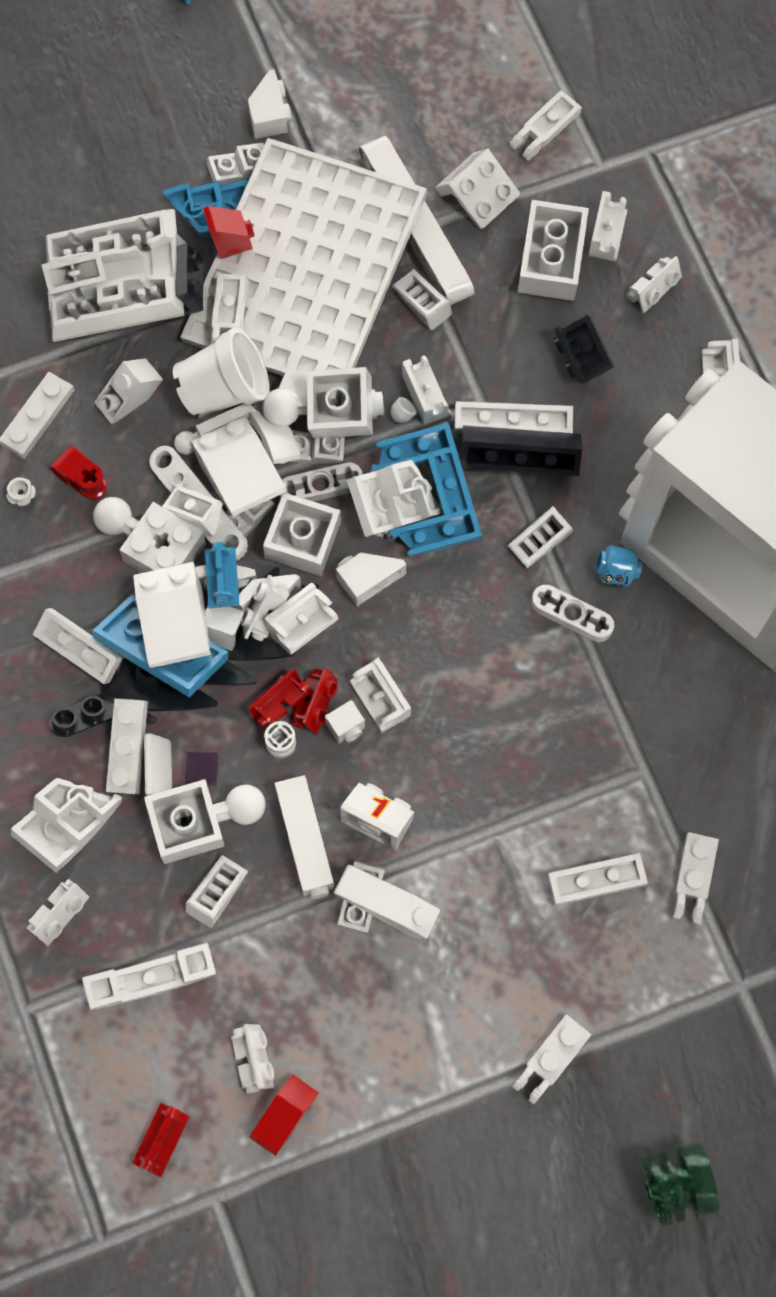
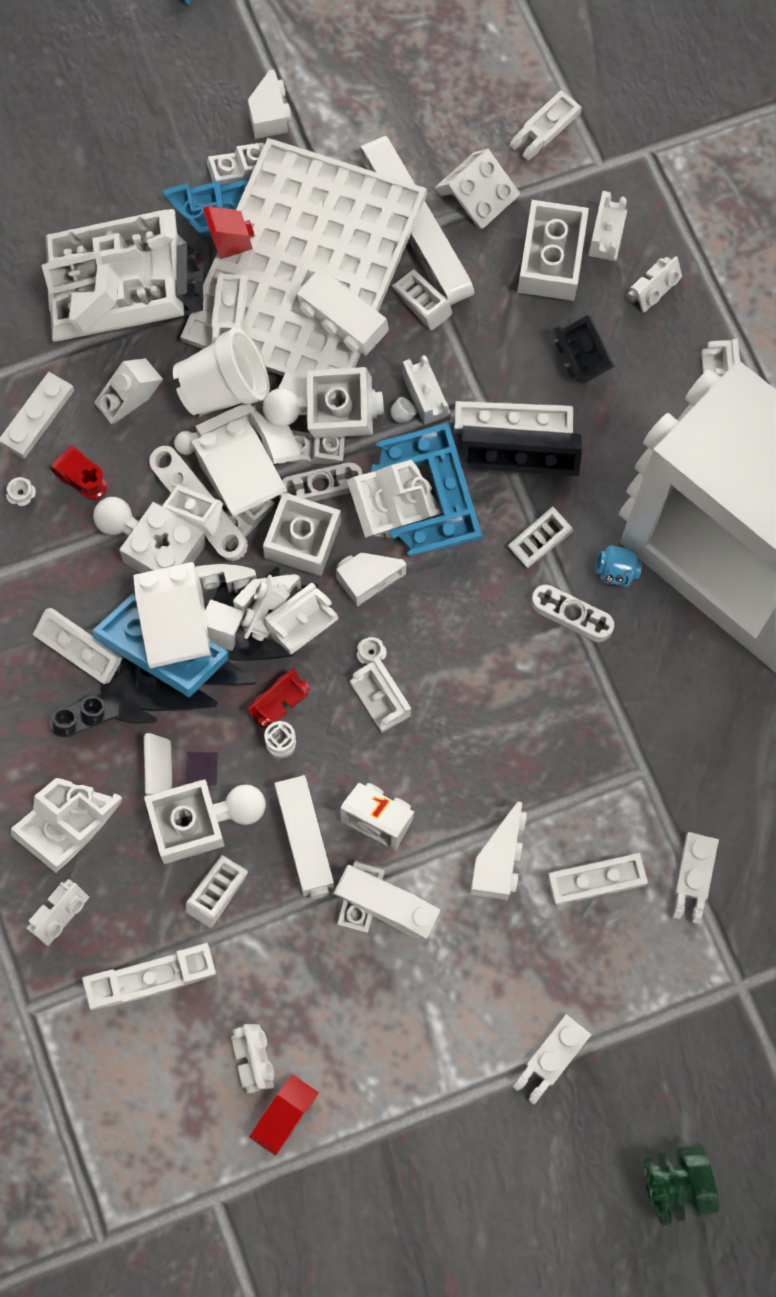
(89, 307): none -> white slope
(126, 746): white plate -> none
(160, 1139): red hinge -> none
(221, 576): dark azure hinge -> none
(313, 712): red hinge -> none
(342, 312): none -> white brick
(345, 722): white plate -> none
(370, 644): none -> white plate
(494, 865): none -> white slope

